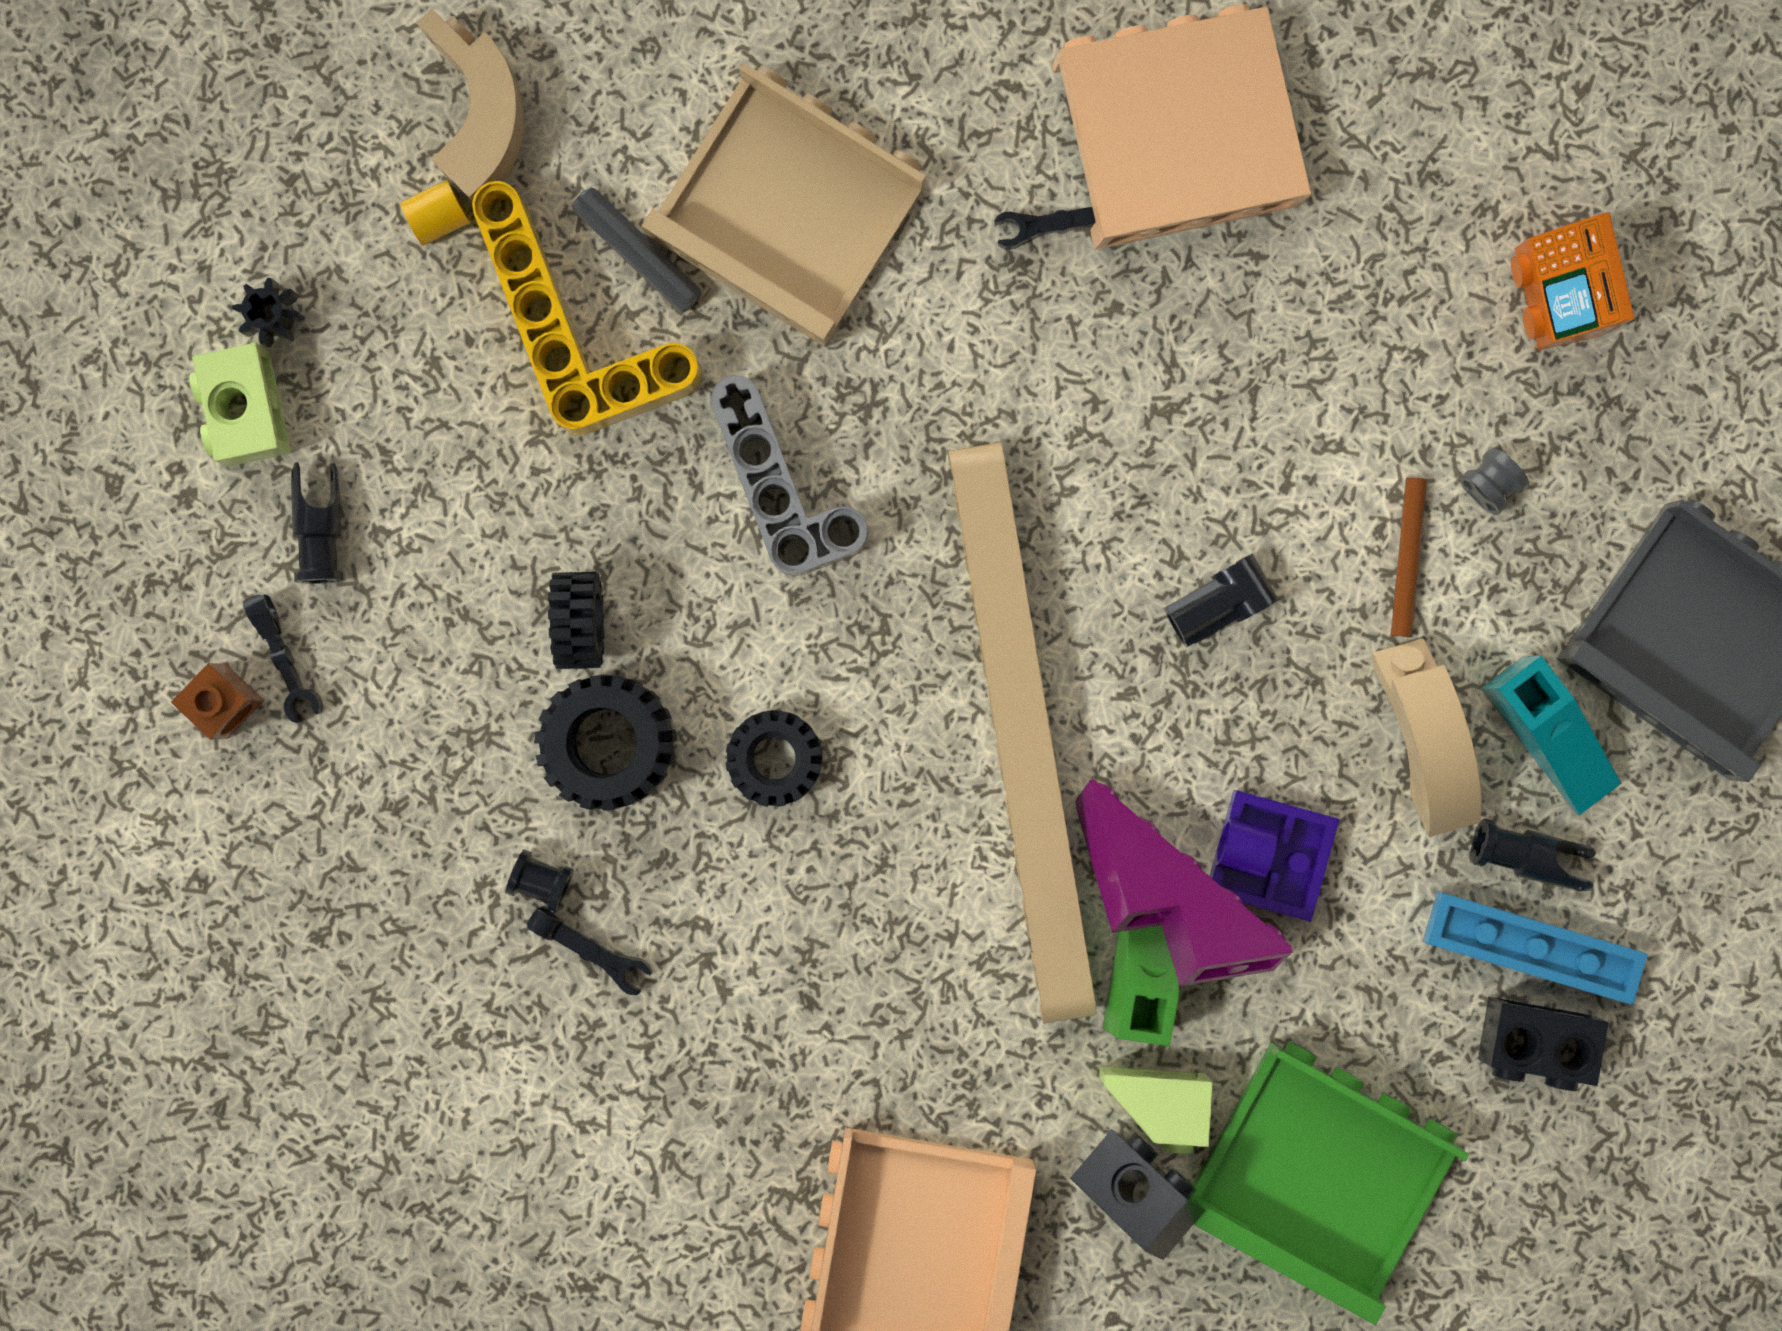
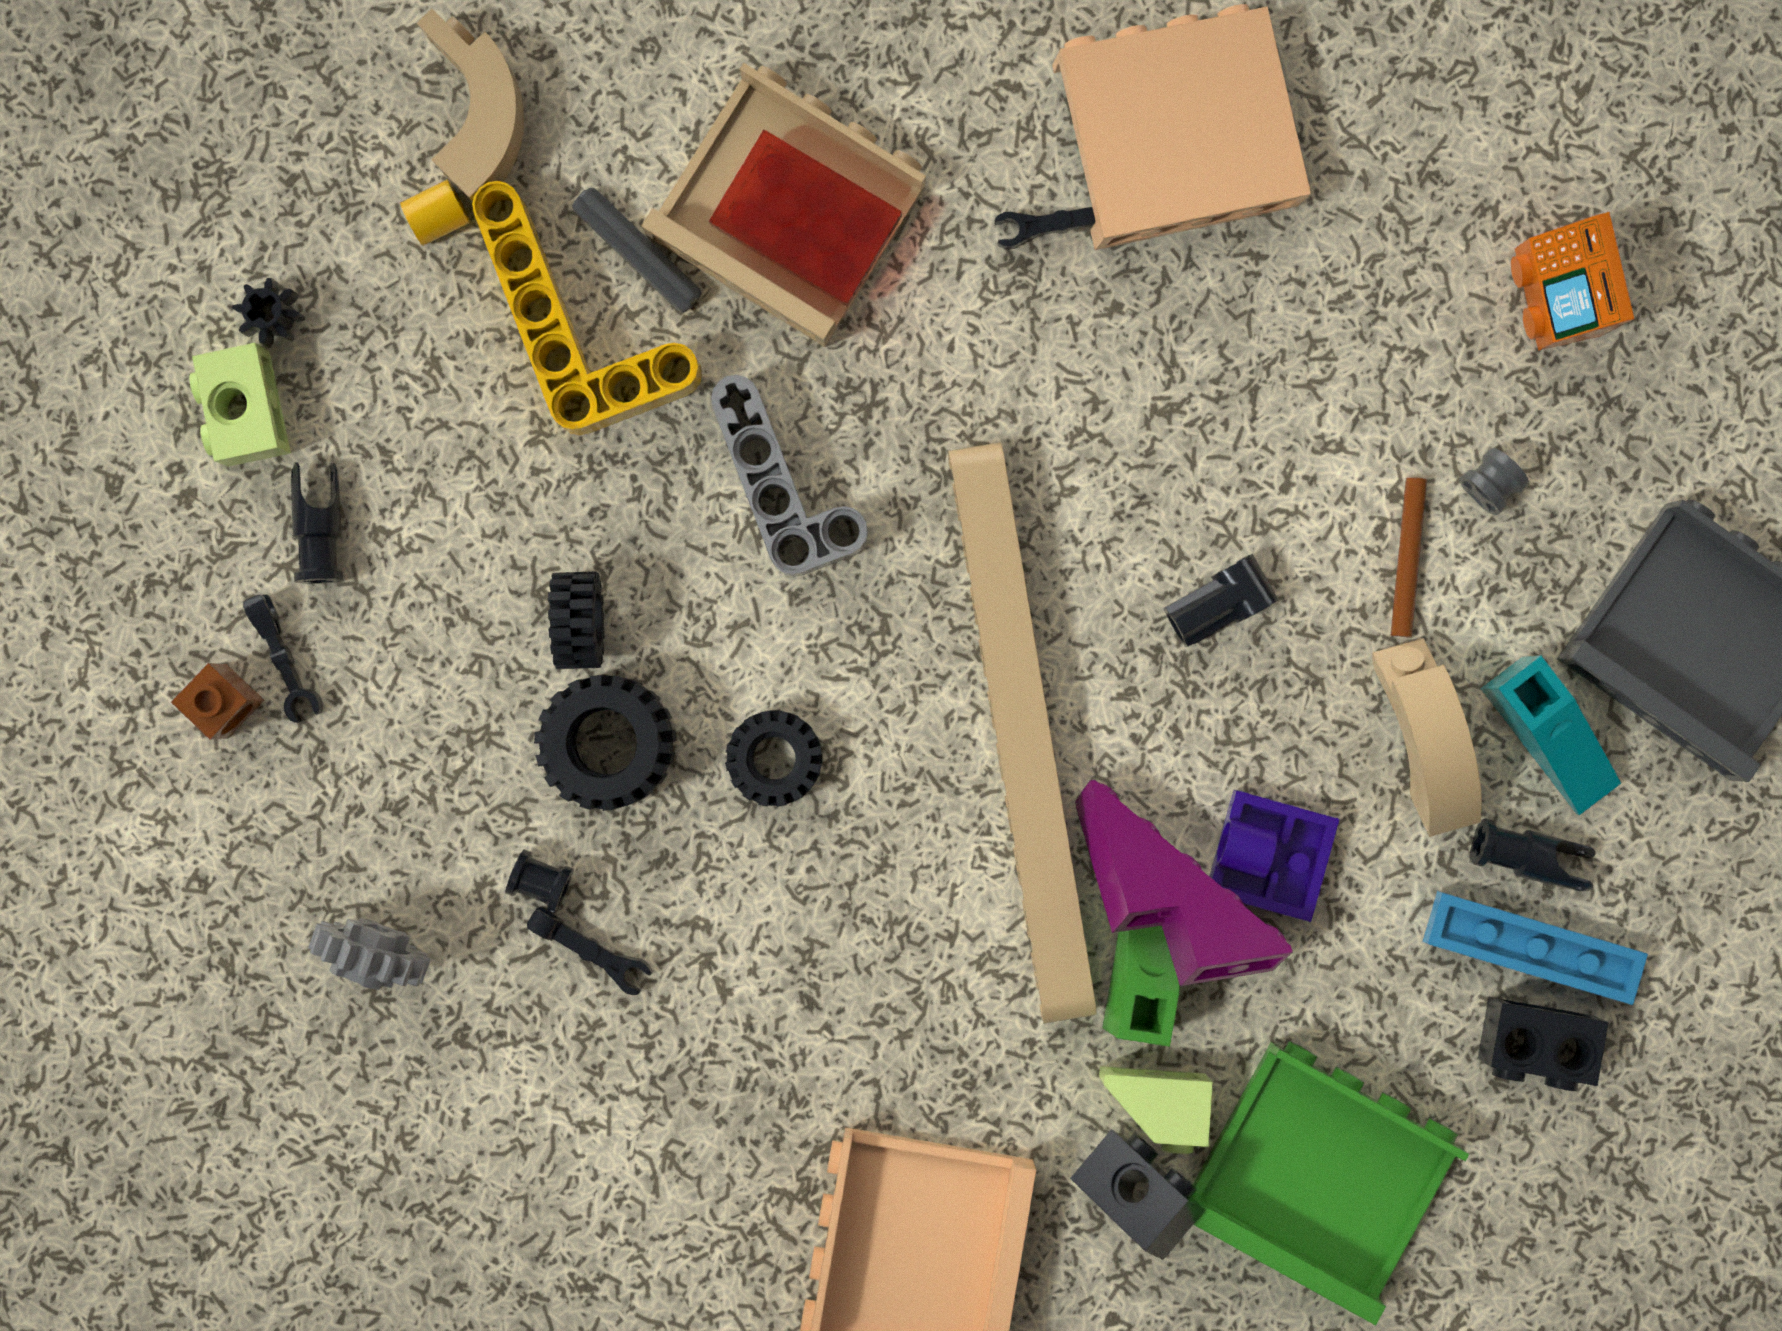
(369, 953): none -> light grey gear
(805, 218): none -> clear red plate

